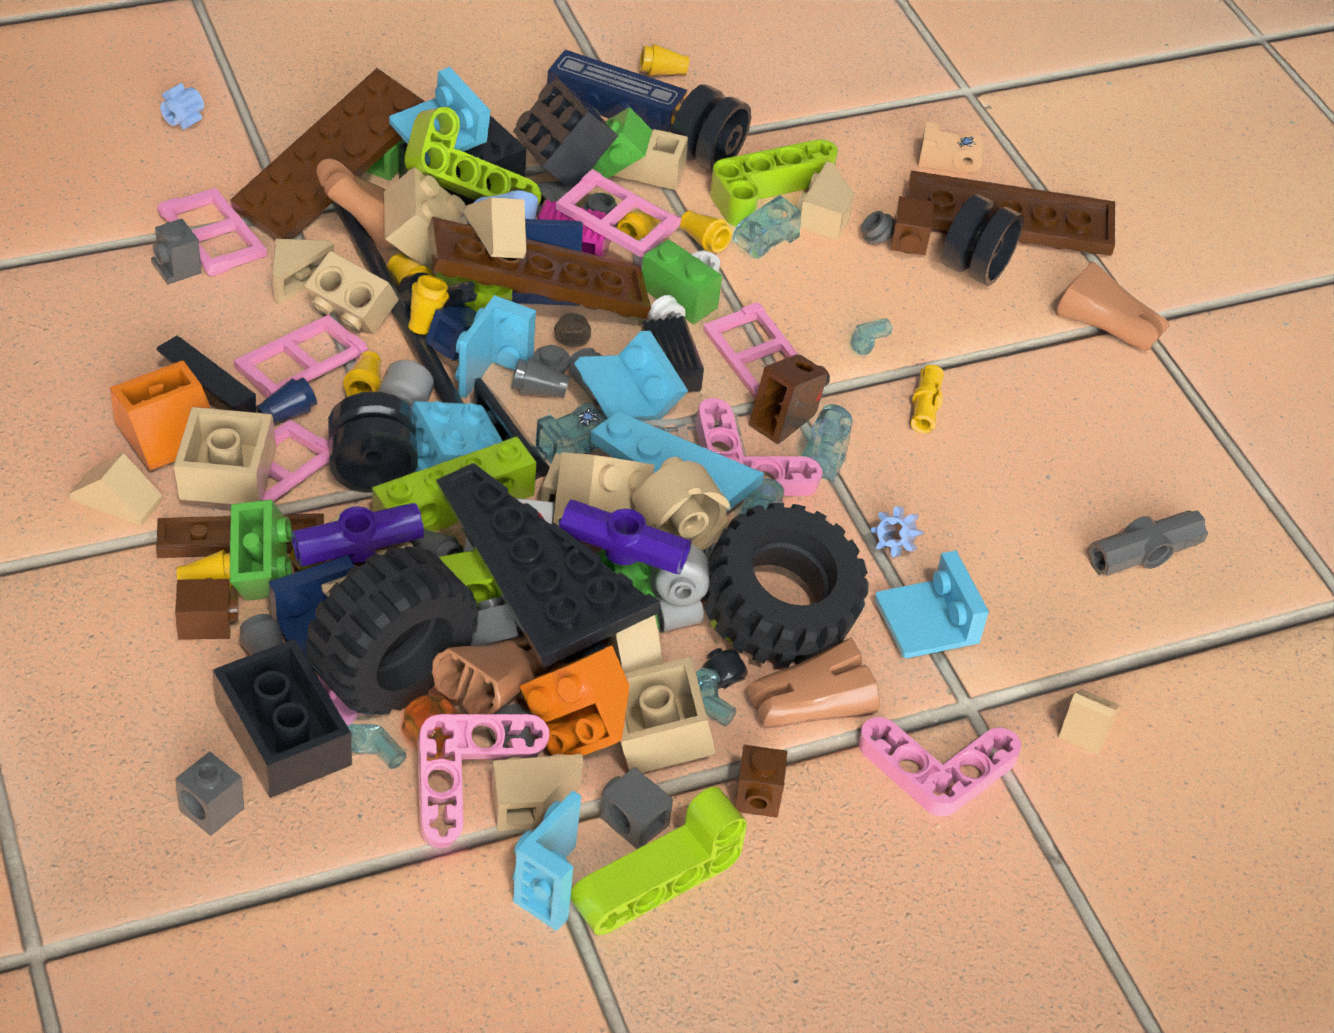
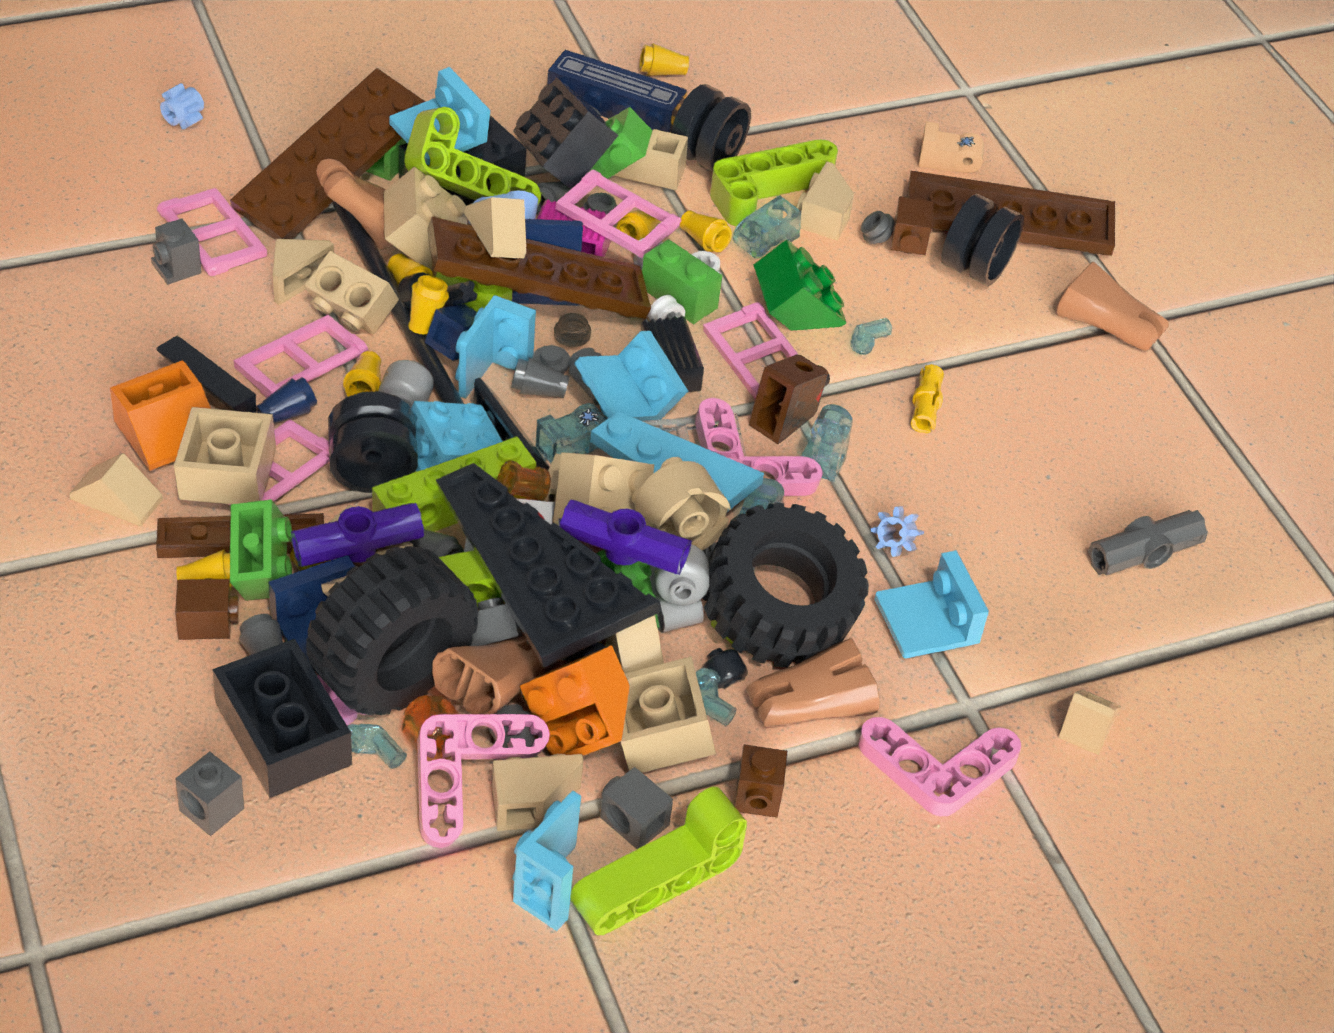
(525, 482): none -> clear orange bush
(799, 289): none -> green slope

